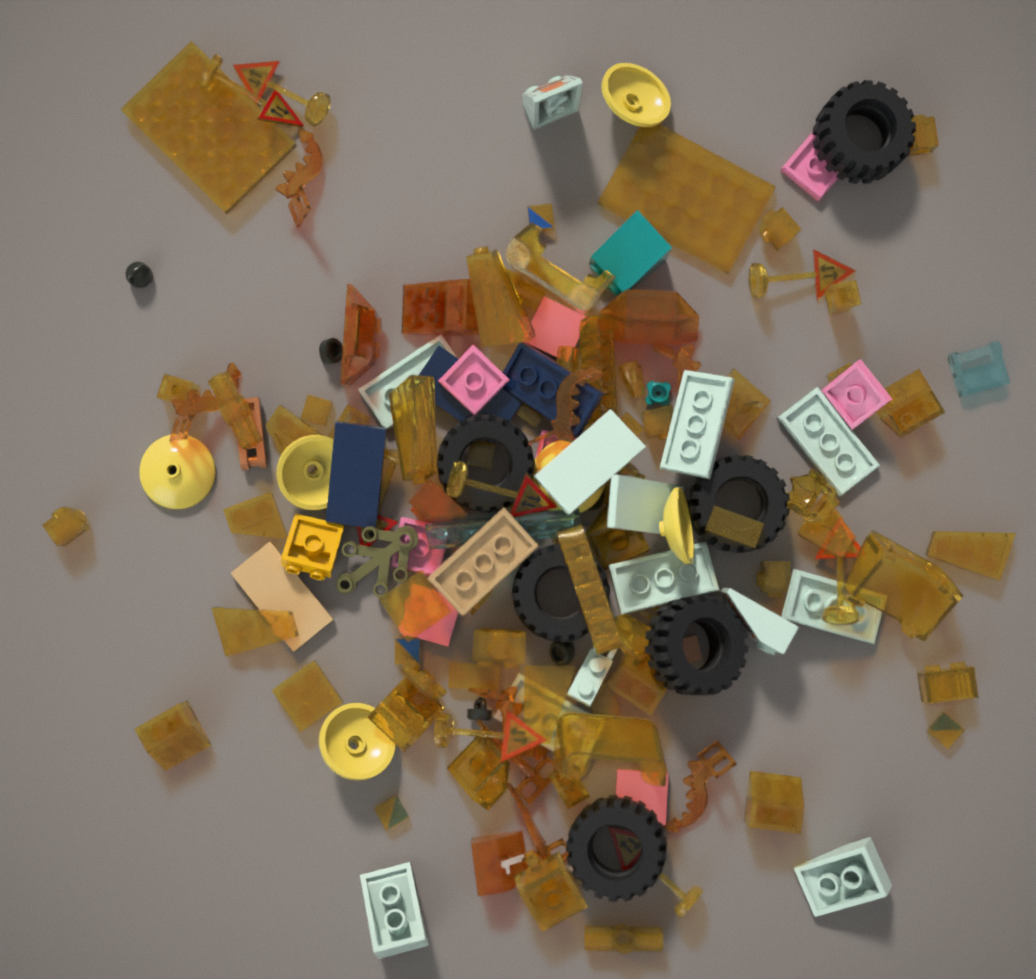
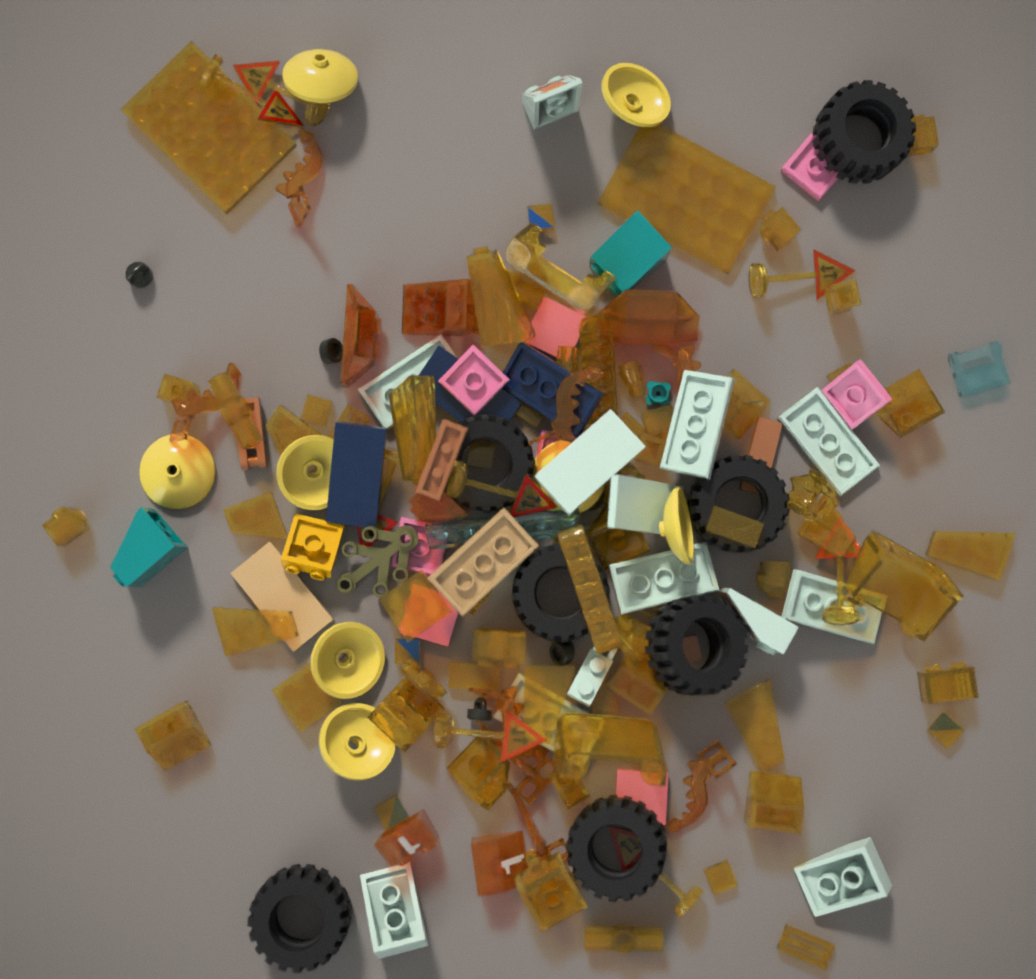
(145, 549): none -> teal slope
(280, 946): none -> black tyre
(320, 76): none -> light yellow dish
(358, 669): none -> light yellow dish
(407, 838): none -> clear orange slope
(441, 460): none -> nougat tile
(653, 451): none -> clear yellow brick
(720, 877): none -> clear yellow tile
(758, 724): none -> clear yellow wing
(763, 445): none -> nougat tile
(826, 955): none -> clear yellow tile

